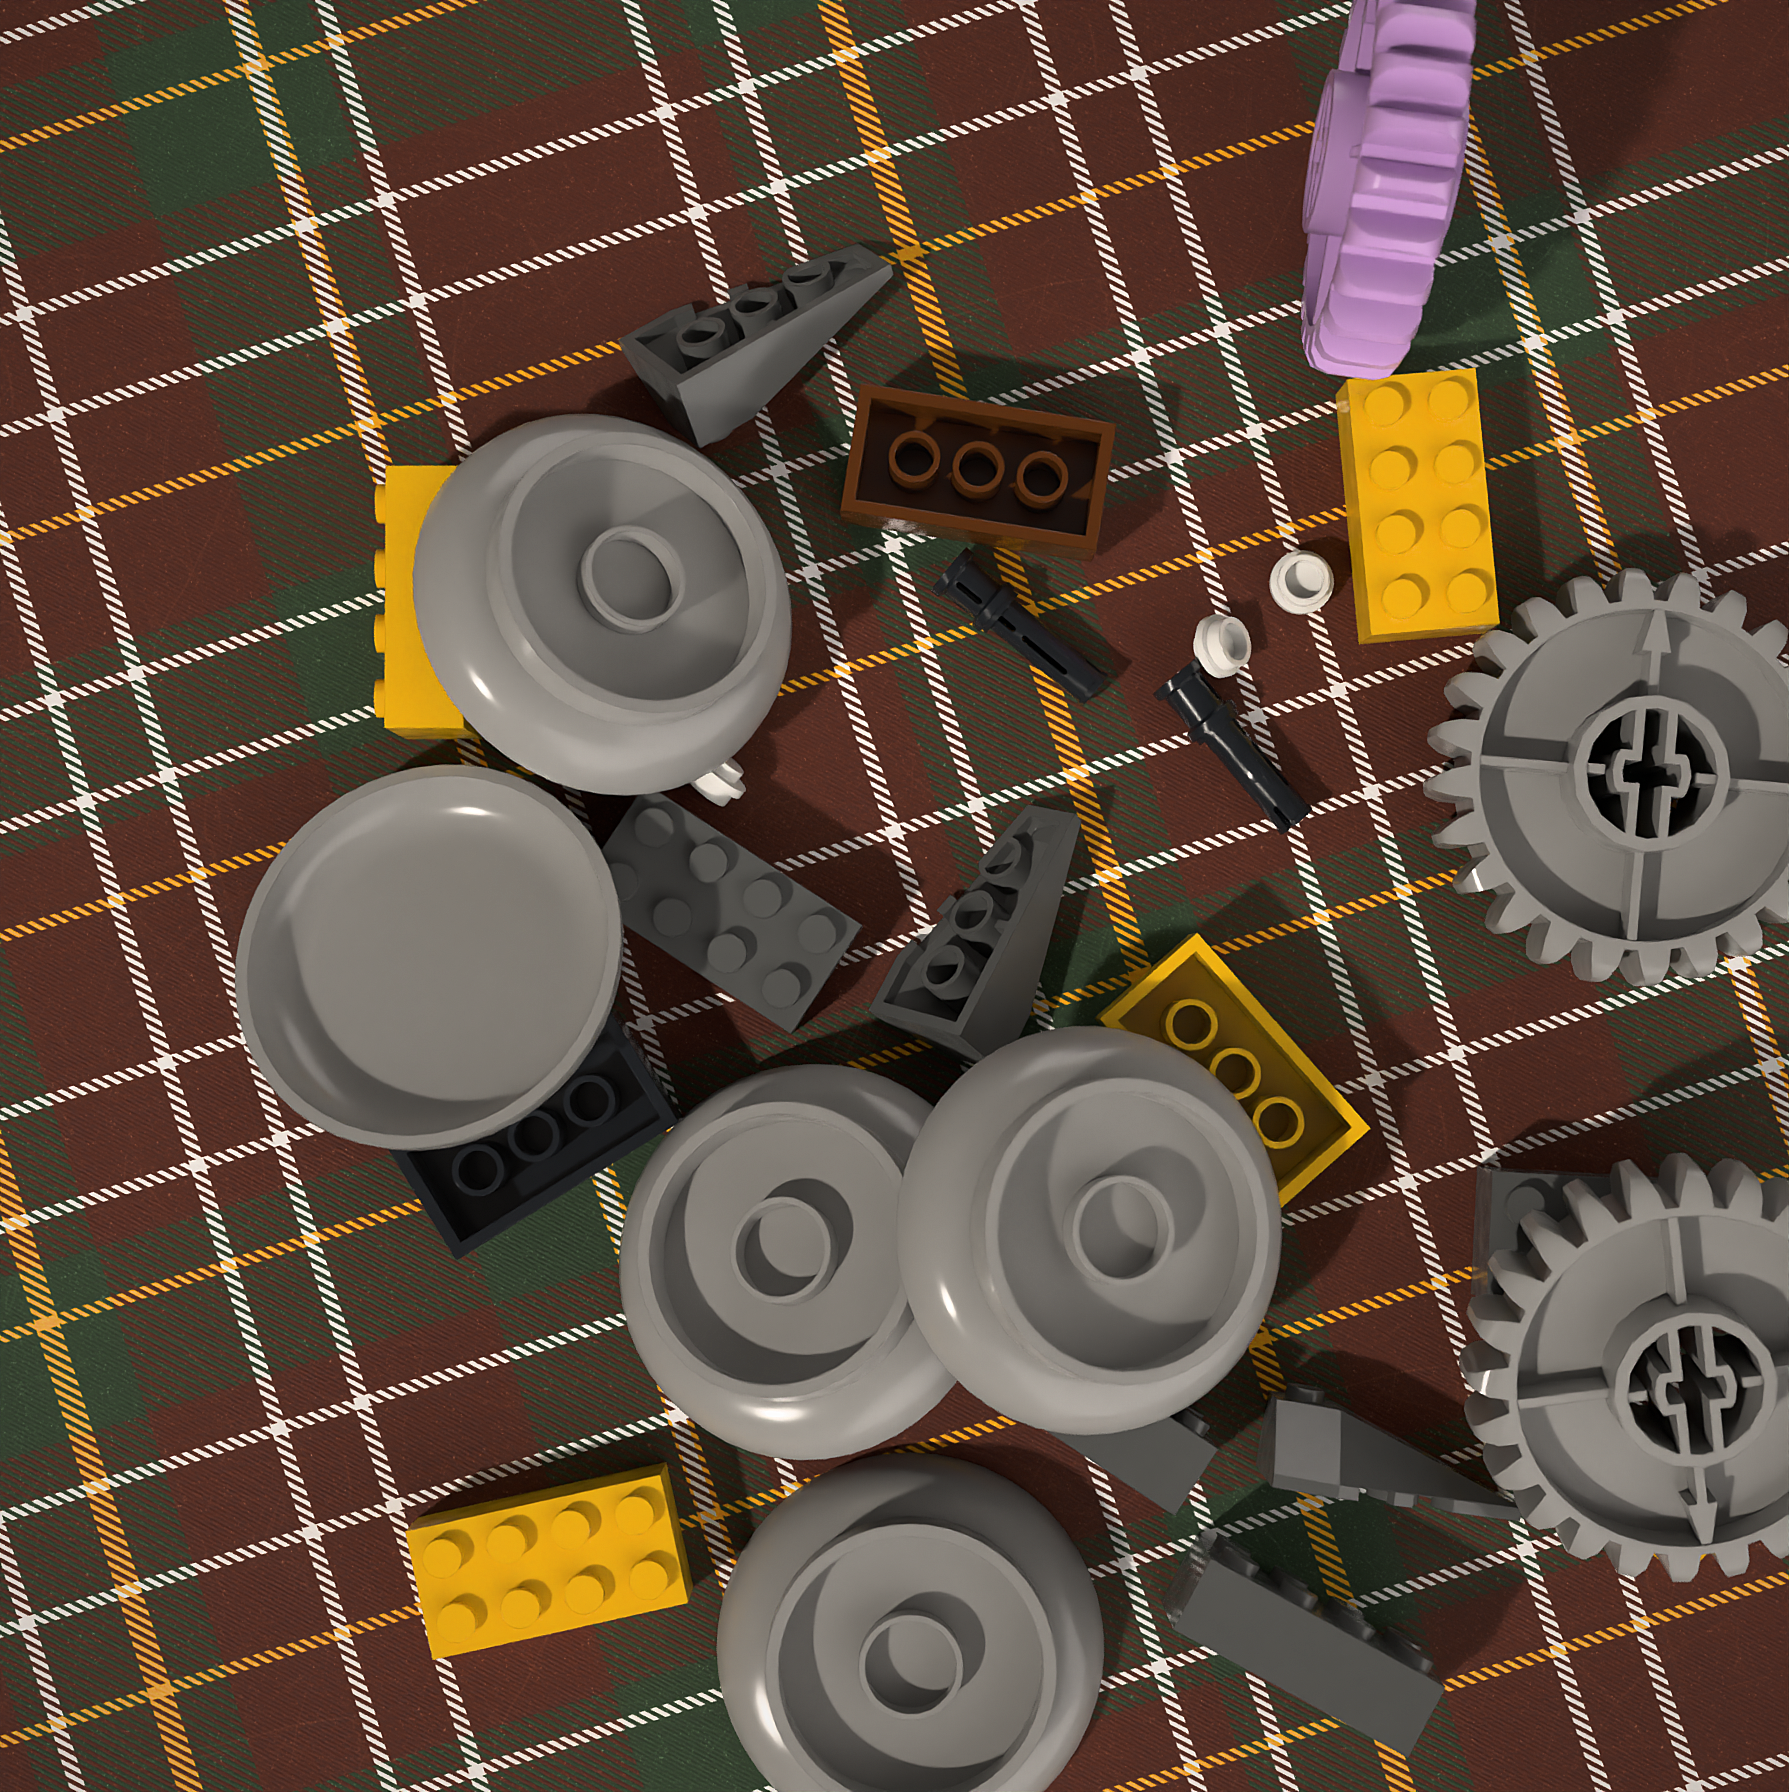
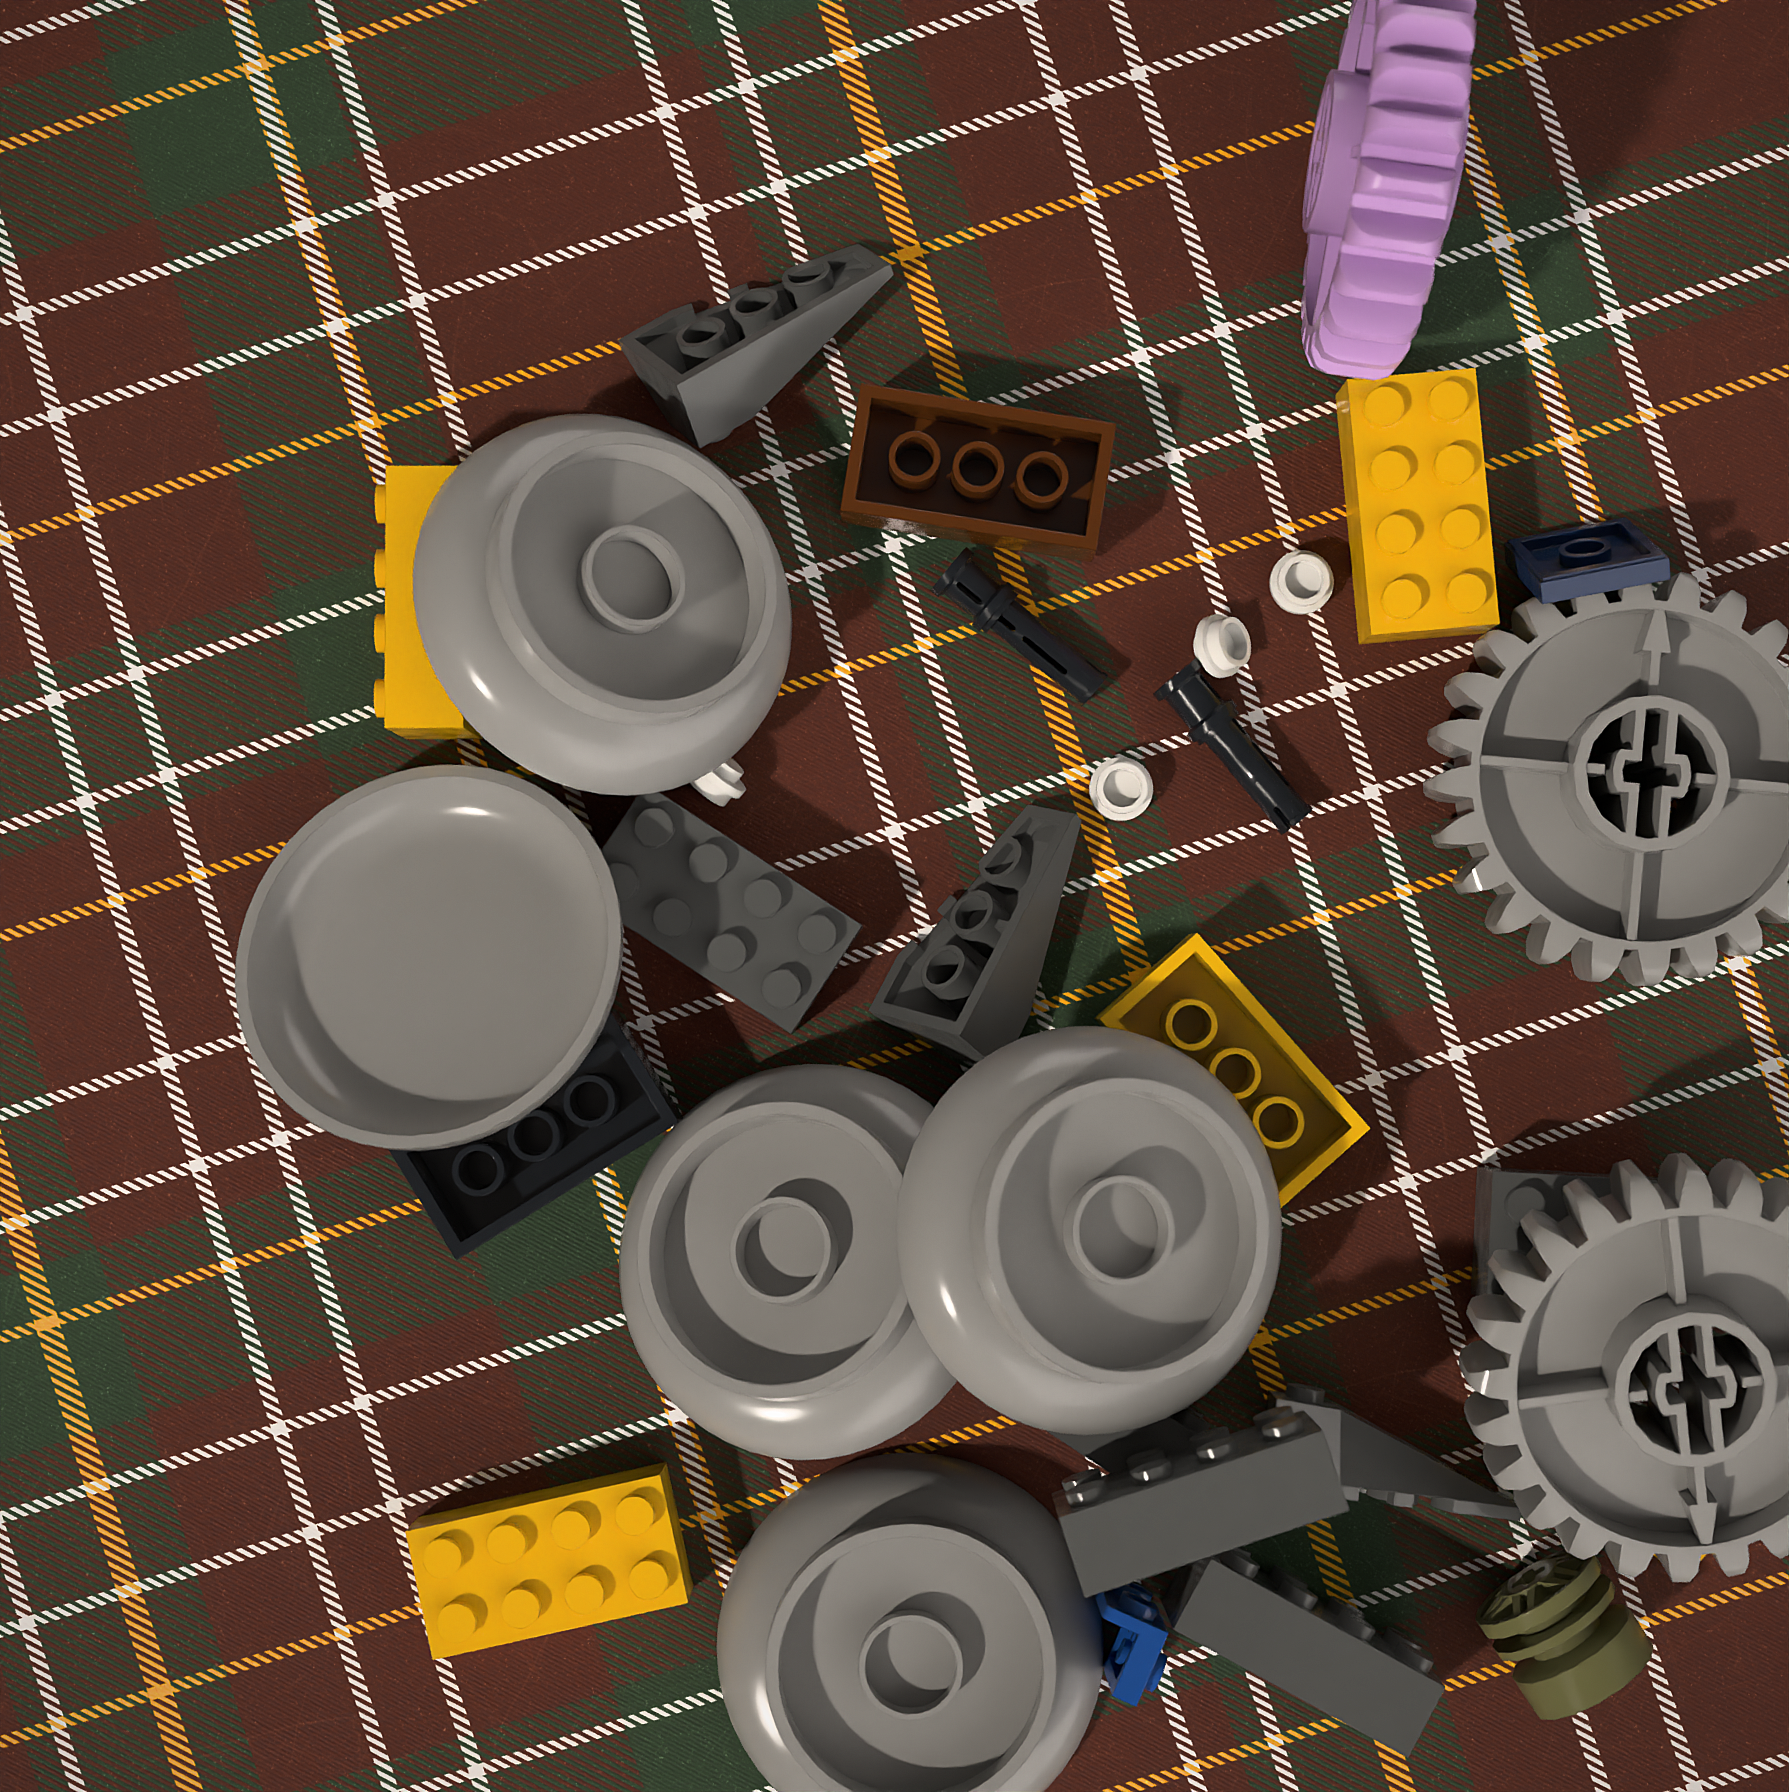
(1120, 789): none -> white plate
(1135, 1653): none -> blue bracket
(1198, 1499): none -> dark grey brick
(1564, 1634): none -> olive wheel
(1586, 560): none -> dark blue tile

